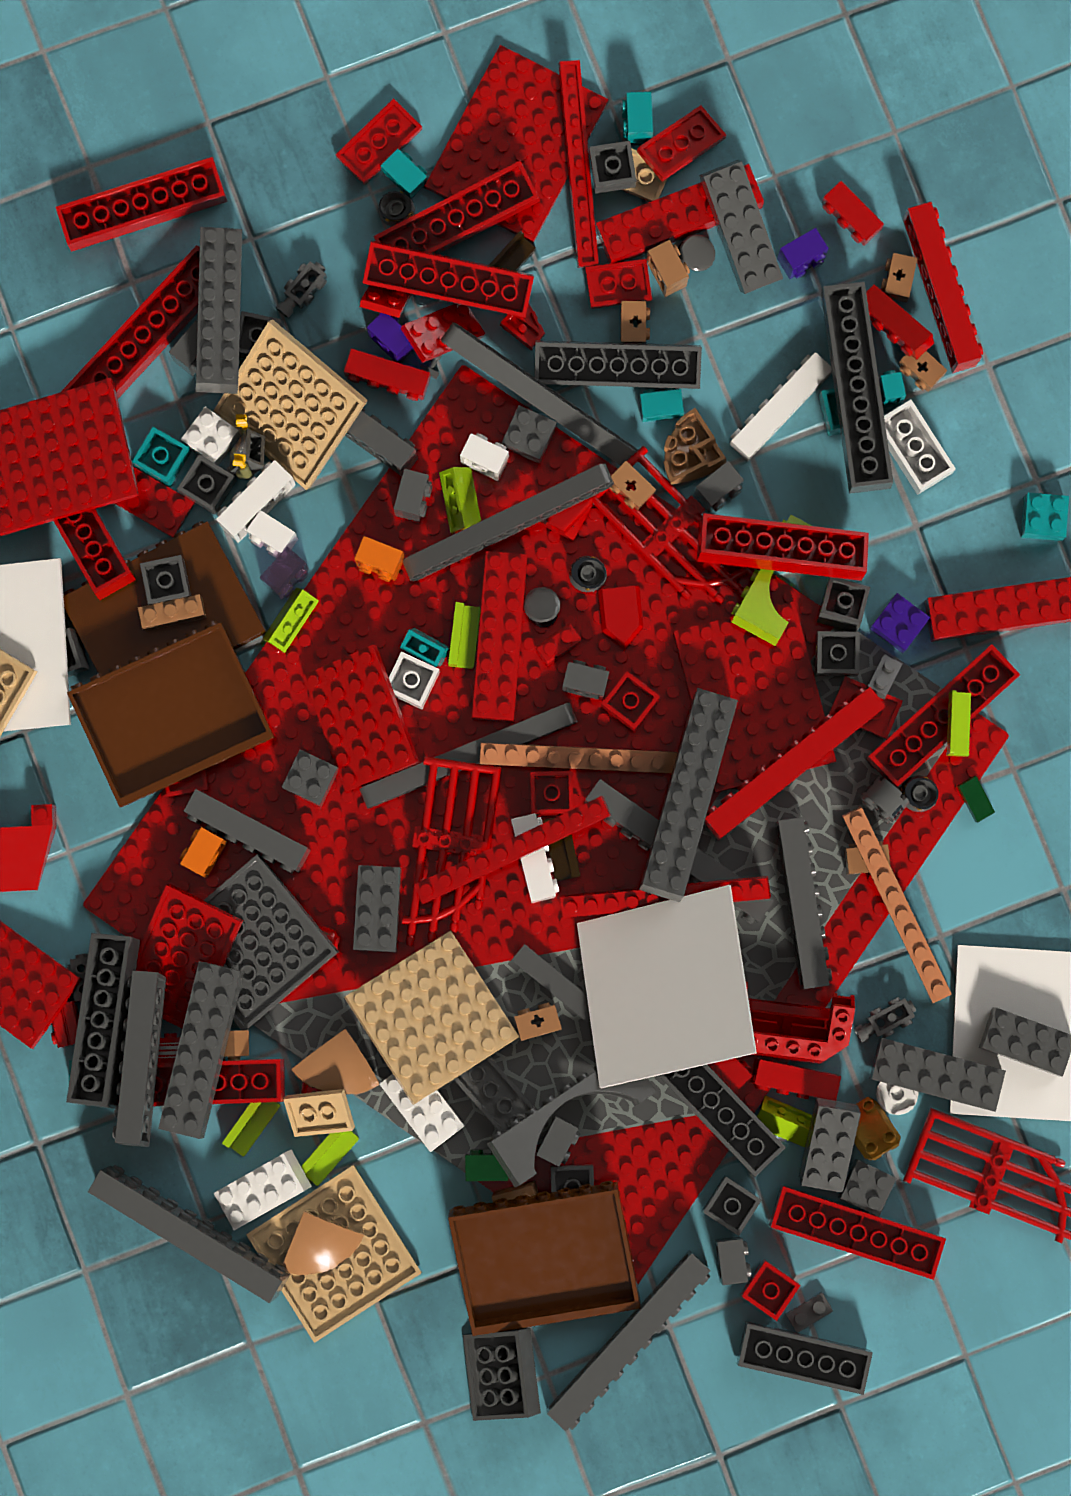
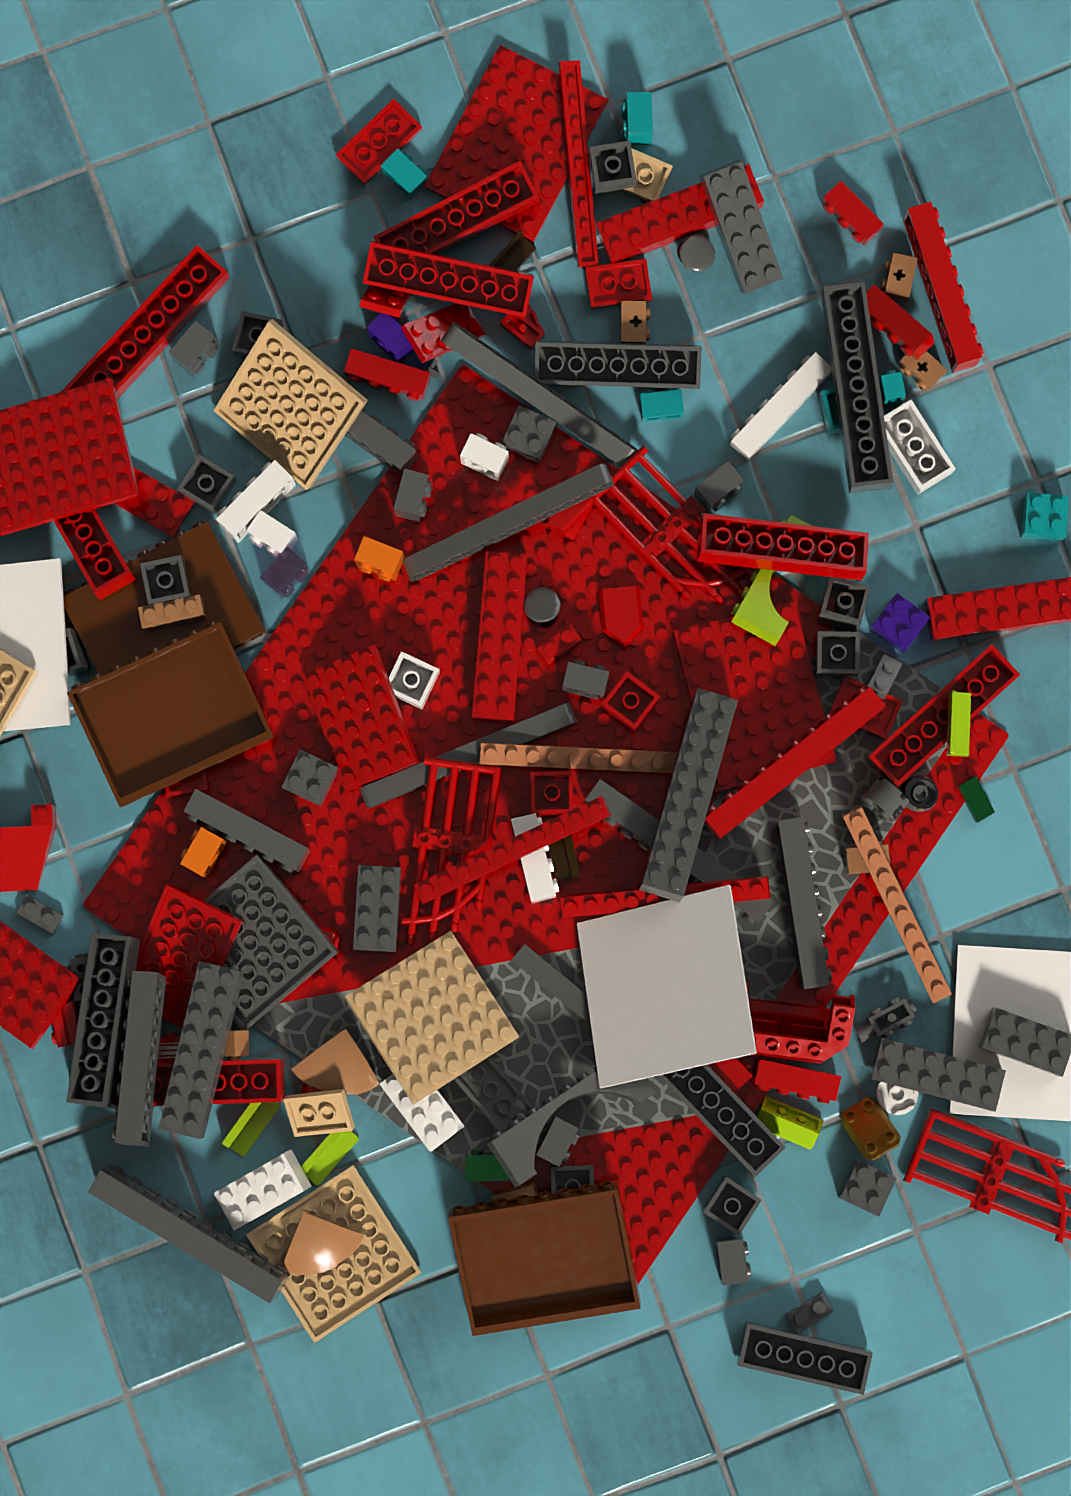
(40, 914): none -> dark grey plate
(141, 204): red brick -> none
(161, 456): teal brick -> none
(210, 436): white brick -> none
(218, 310): dark grey brick -> none
(248, 452): torso -> none
(290, 619): lime panel -> none
(303, 285): dark grey brick -> none
(395, 208): dark grey piece -> none
(425, 647): teal brick -> none
(460, 498): lime panel -> none
(464, 636): lime panel -> none
(502, 1375): dark grey slope -> none
(550, 1024): medium nougat brick -> none
(587, 574): dark grey piece -> none
(627, 1341): dark grey brick -> none
(642, 487): medium nougat brick -> none
(668, 268): medium nougat brick -> none
(681, 143): red plate -> none
(691, 450): medium nougat brick -> none
(770, 1289): red brick -> none
(802, 254): dark purple brick -> none
(829, 1145): dark grey brick -> none
(857, 1232): red brick -> none

